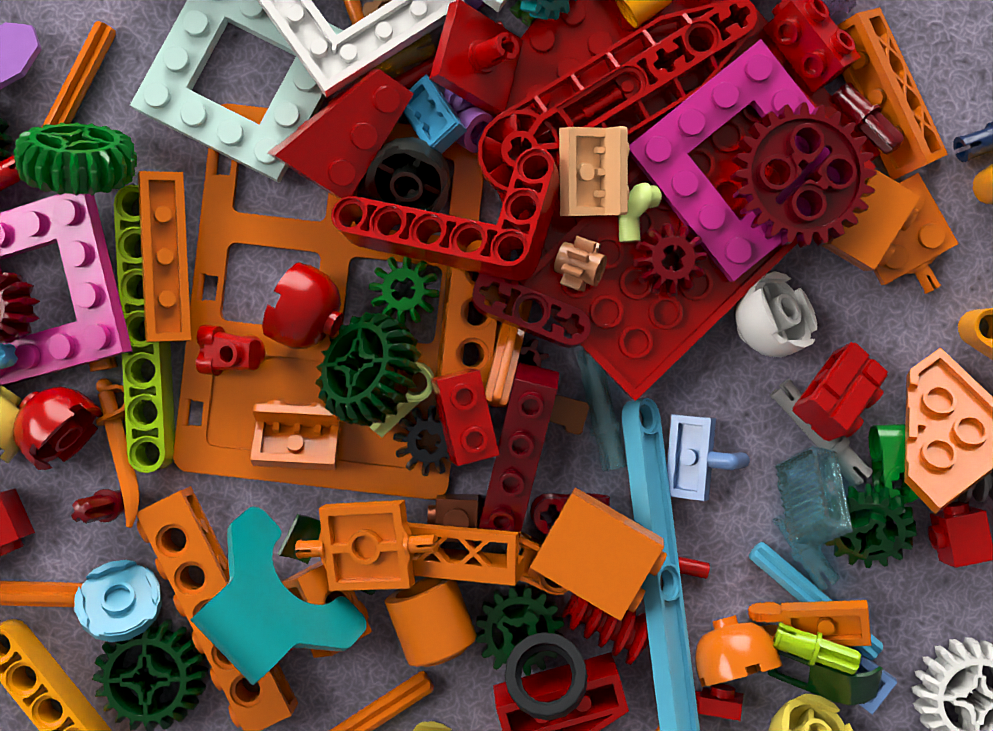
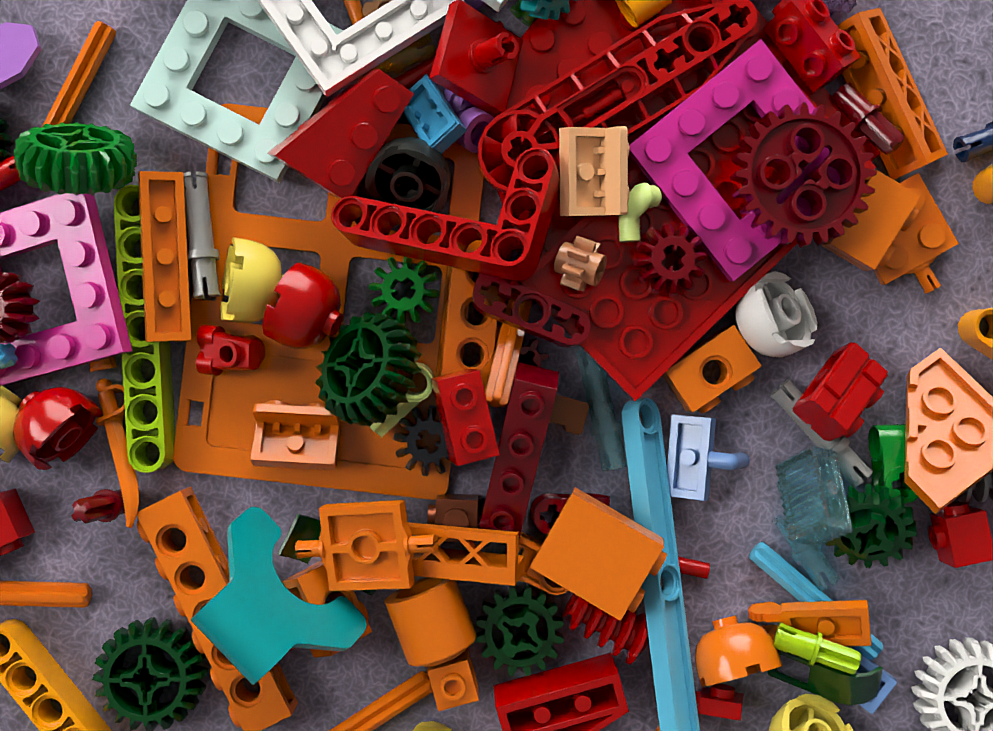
(118, 601): medium azure tile -> none
(200, 236): none -> light grey pin
(249, 281): none -> light yellow cylinder
(454, 682): none -> orange brick
(518, 658): black tyre -> none
(735, 363): none -> orange brick

